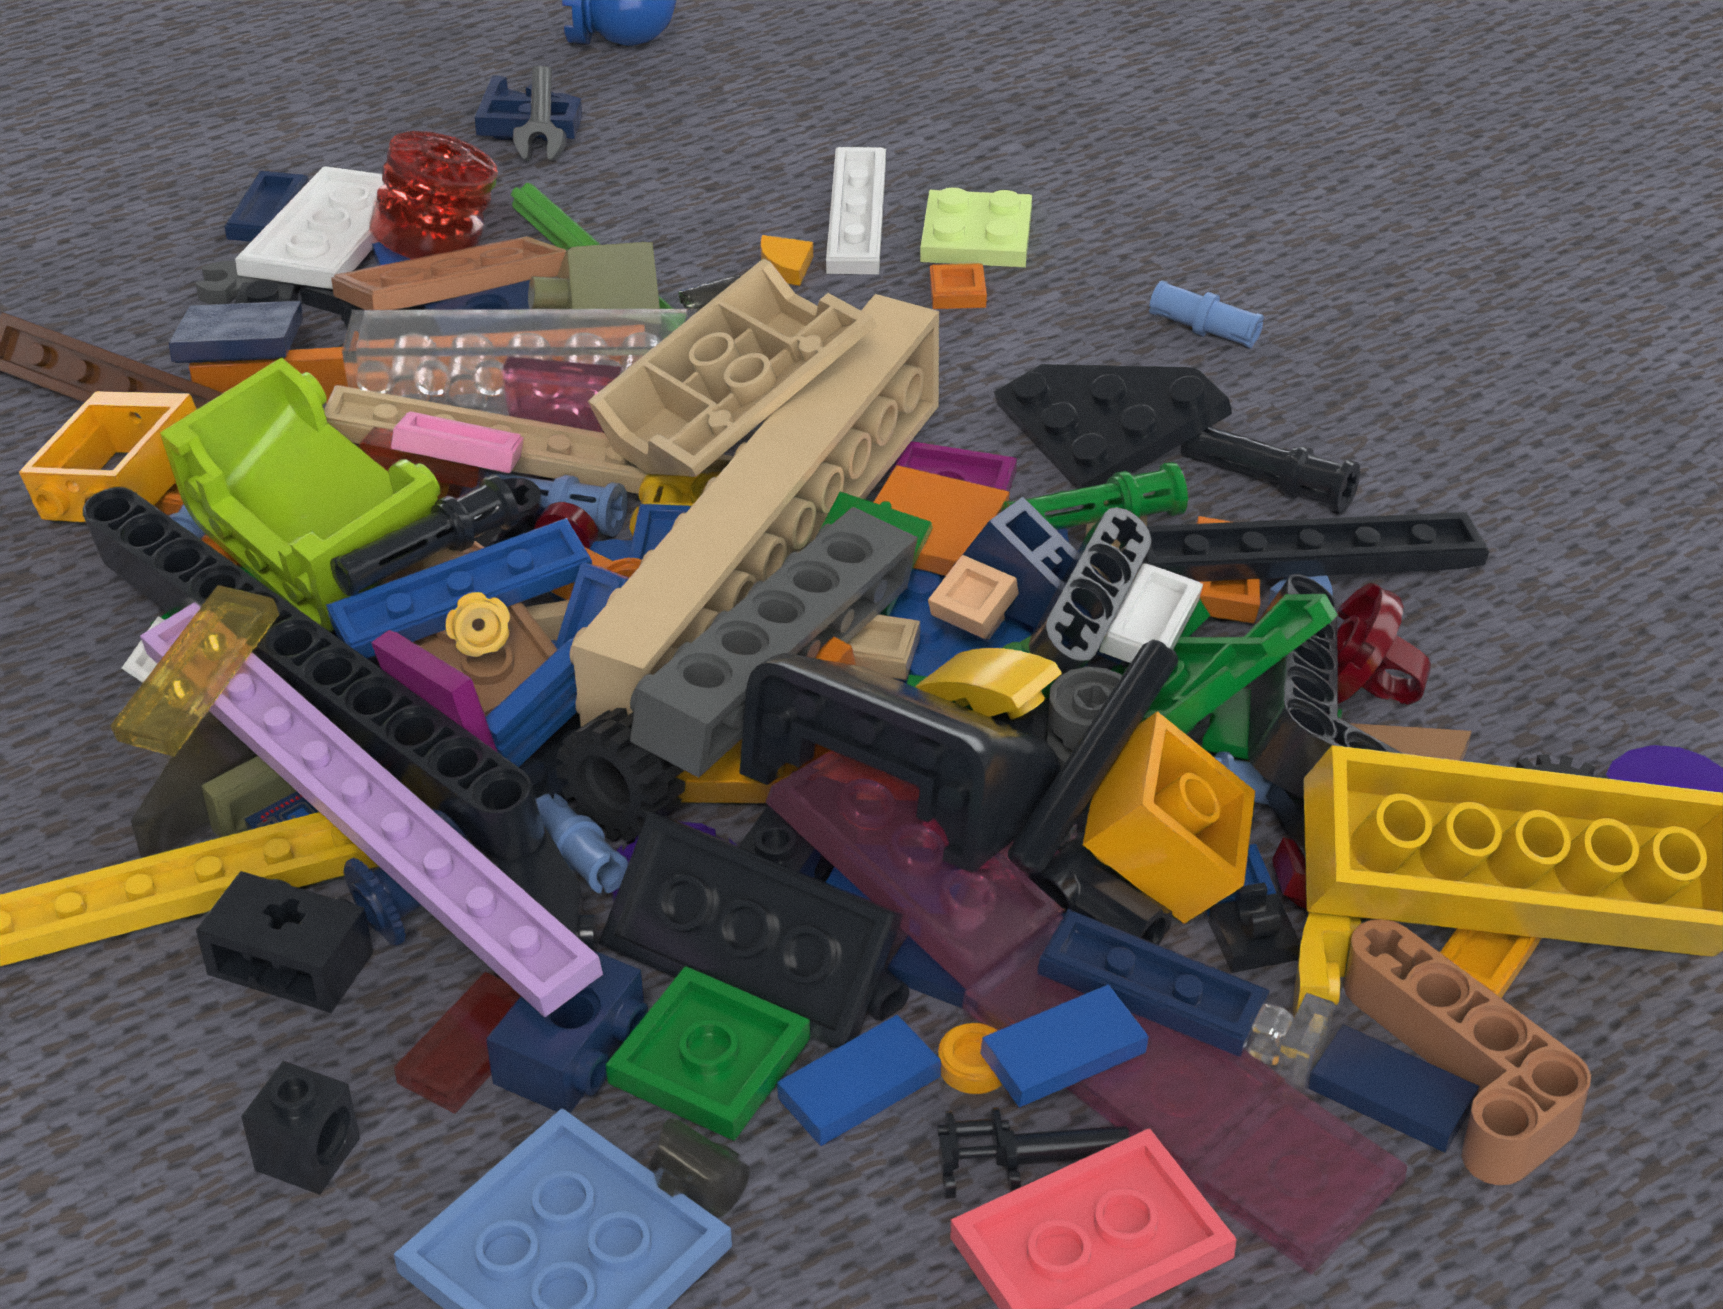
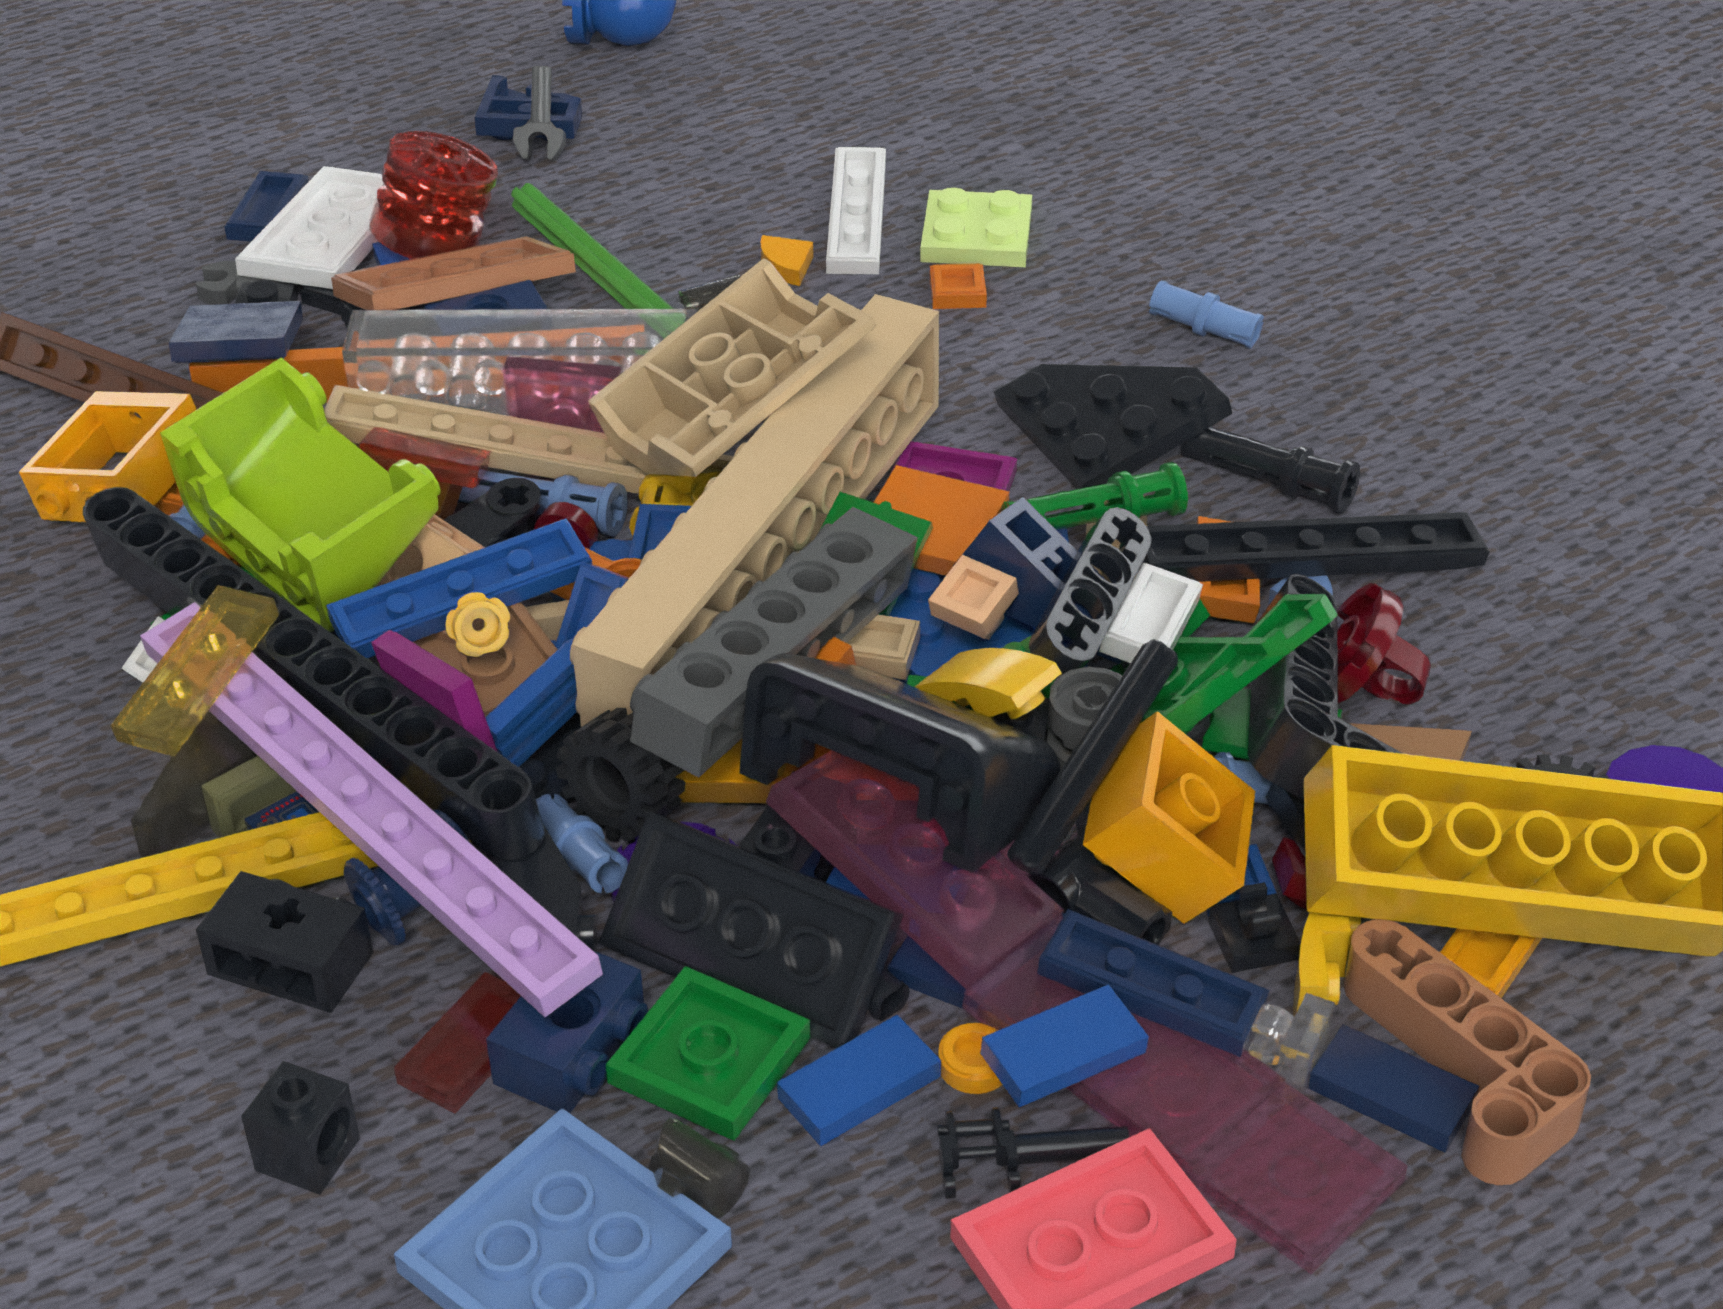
(450, 525): black pin -> none
(457, 442): bright pink tile -> none
(600, 279): olive torso -> none

